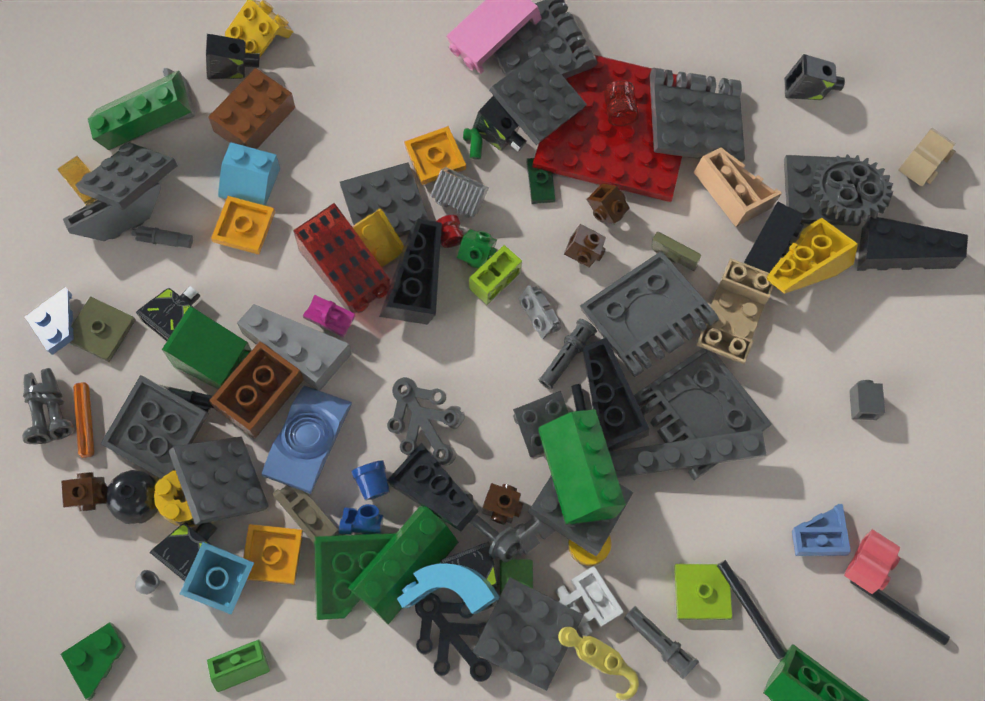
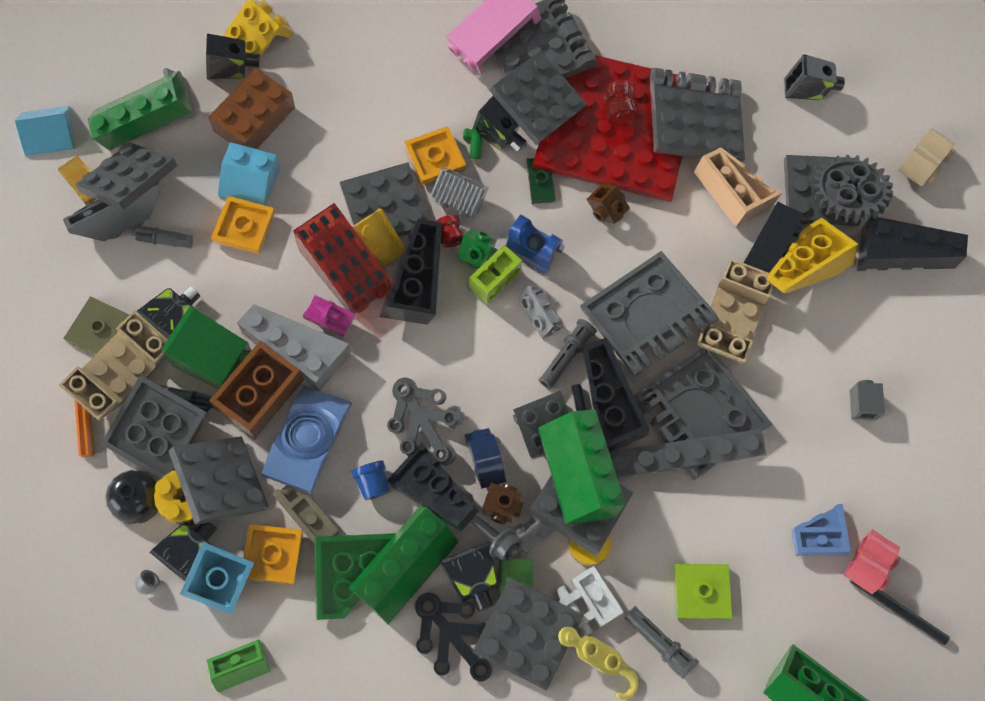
(45, 130): none -> medium azure slope
(50, 395): dark grey piece -> none
(53, 321): wing -> none
(84, 491): reddish brown brick -> none
(93, 658): green wing -> none
(116, 368): none -> tan slope
(364, 521): blue plate -> none
(466, 582): medium azure arch -> none
(485, 457): none -> dark blue brick
(532, 244): none -> blue piece
(585, 246): reddish brown brick -> none
(676, 251): olive plate -> none
(751, 609): black bar -> none

